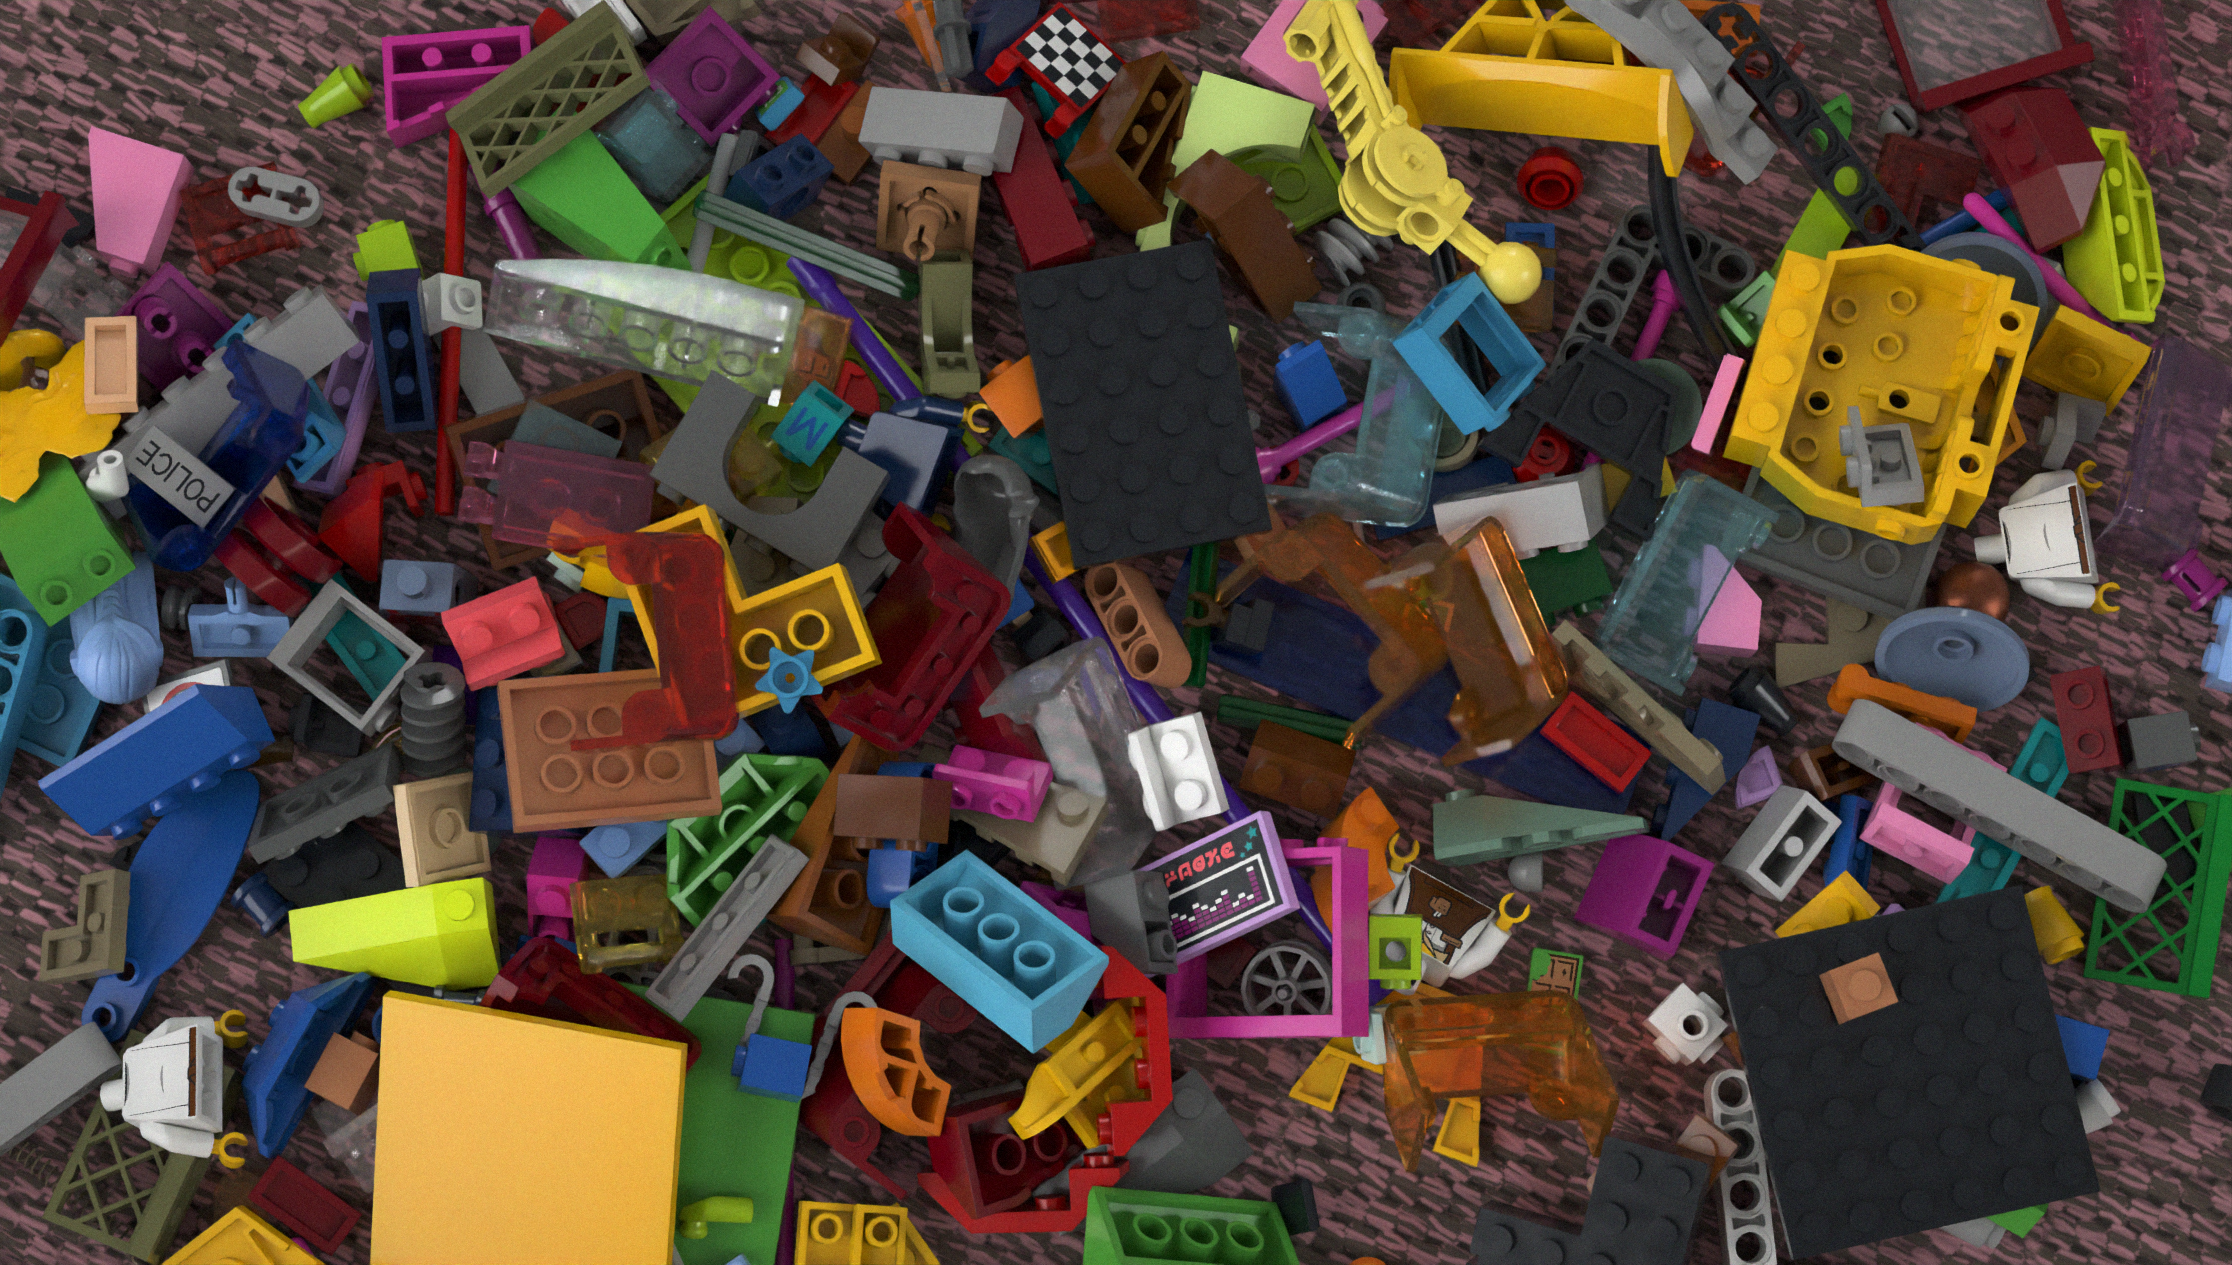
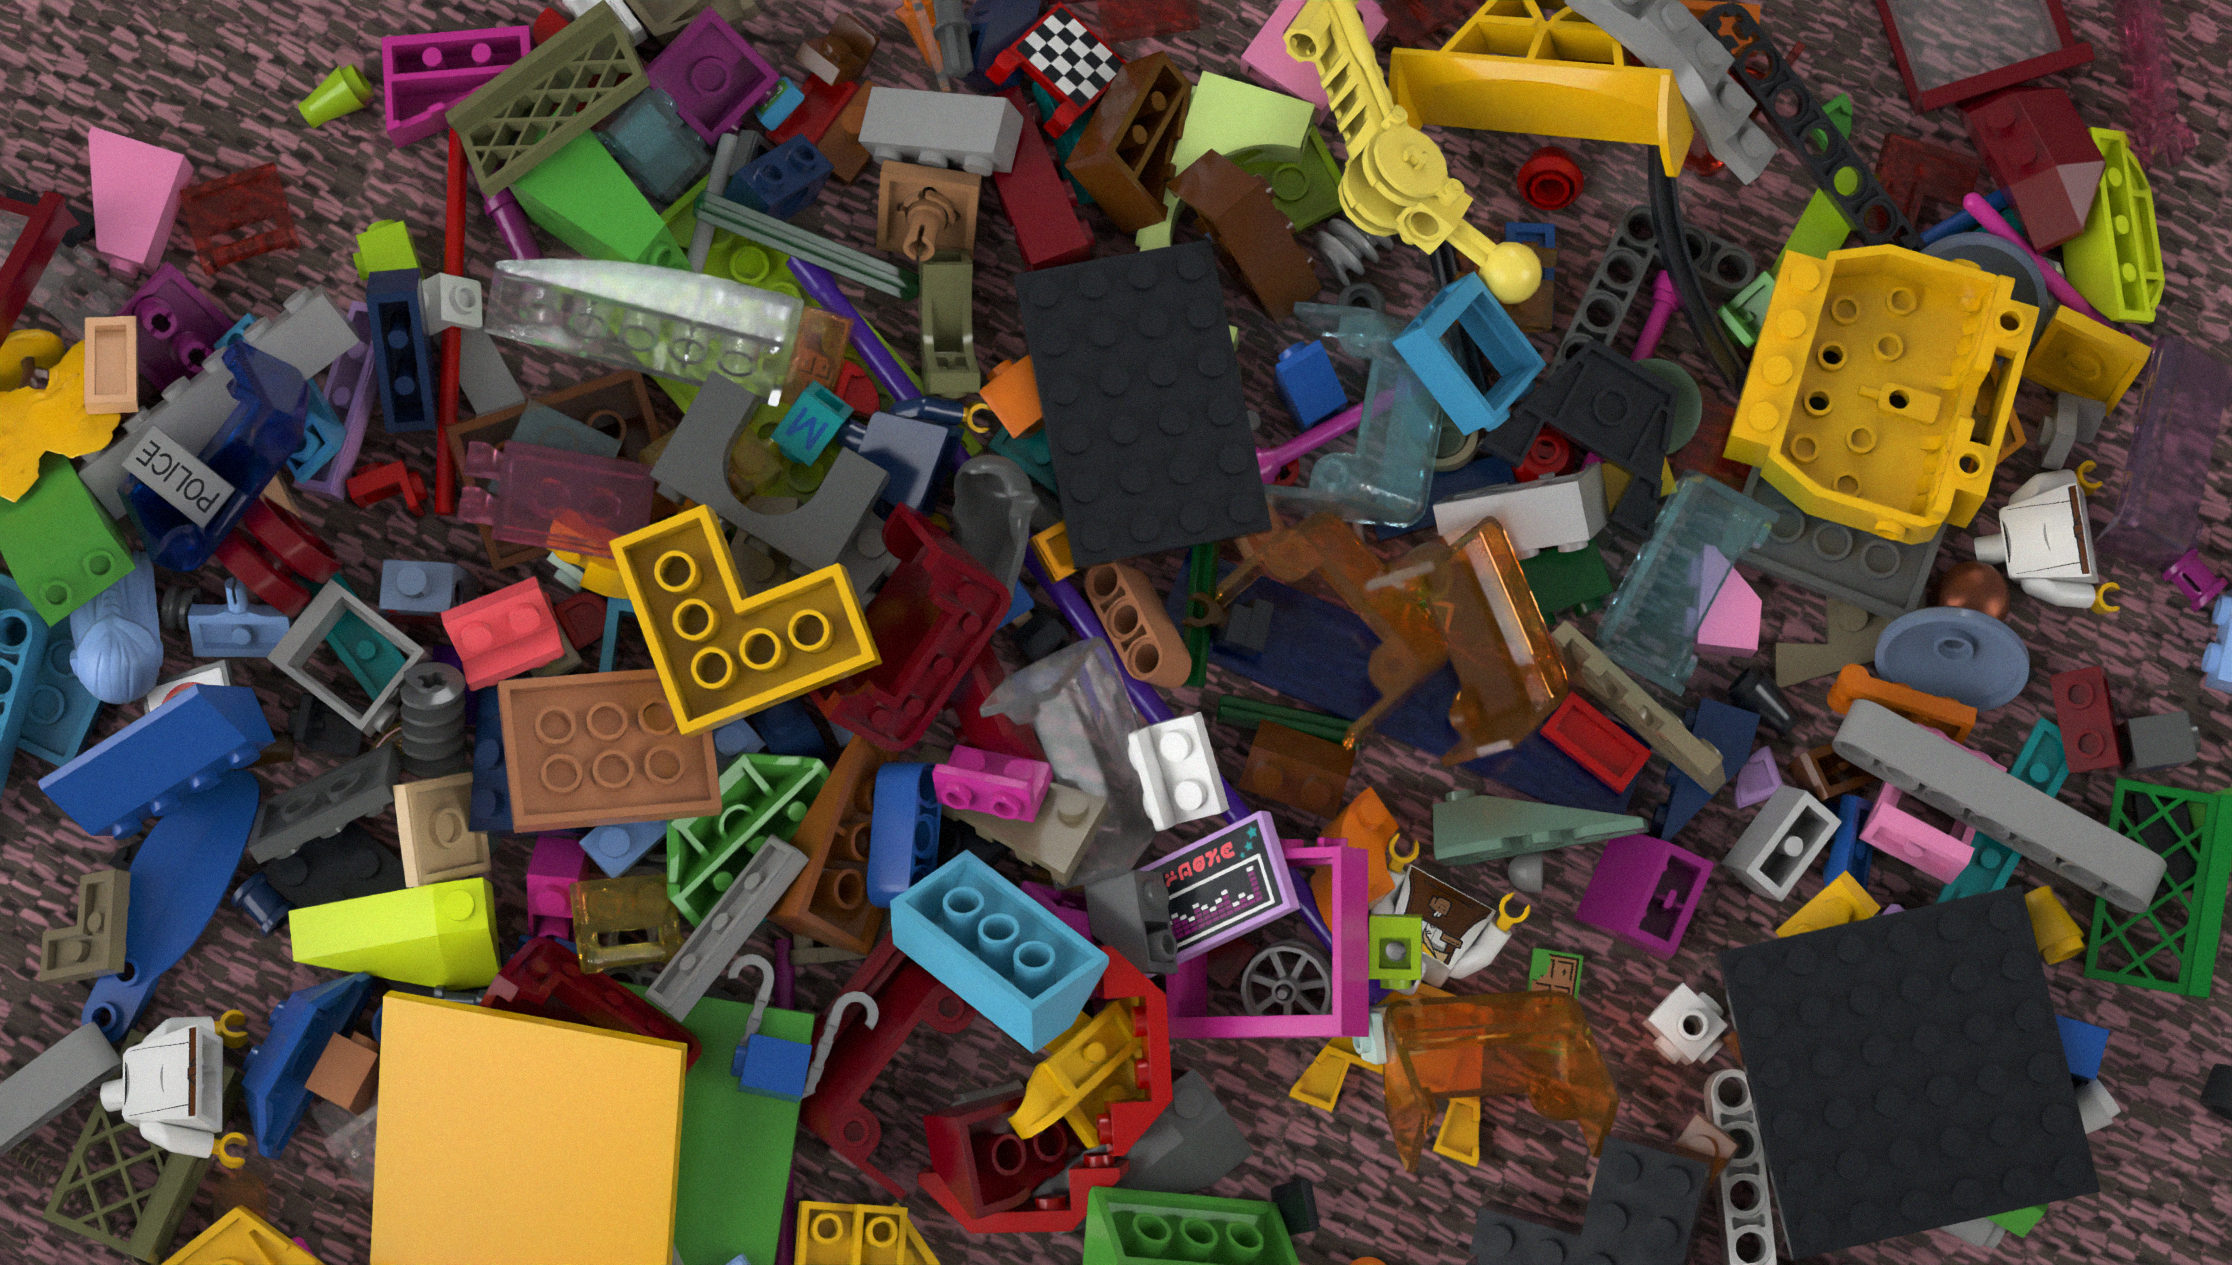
(111, 481): white arm -> none
(279, 186): light grey beam -> none
(304, 1205): dark red tile -> none
(355, 525): red slope -> none
(691, 633): clear red windscreen -> none
(714, 1209): lime arm -> none
(775, 681): dark azure plate -> none
(890, 1071): orange brick -> none
(892, 809): reddish brown brick -> none
(1718, 404): bright pink tile -> none
(1858, 988): nougat brick -> none
(1881, 462): light grey bracket -> none
(1891, 123): light grey hinge -> none

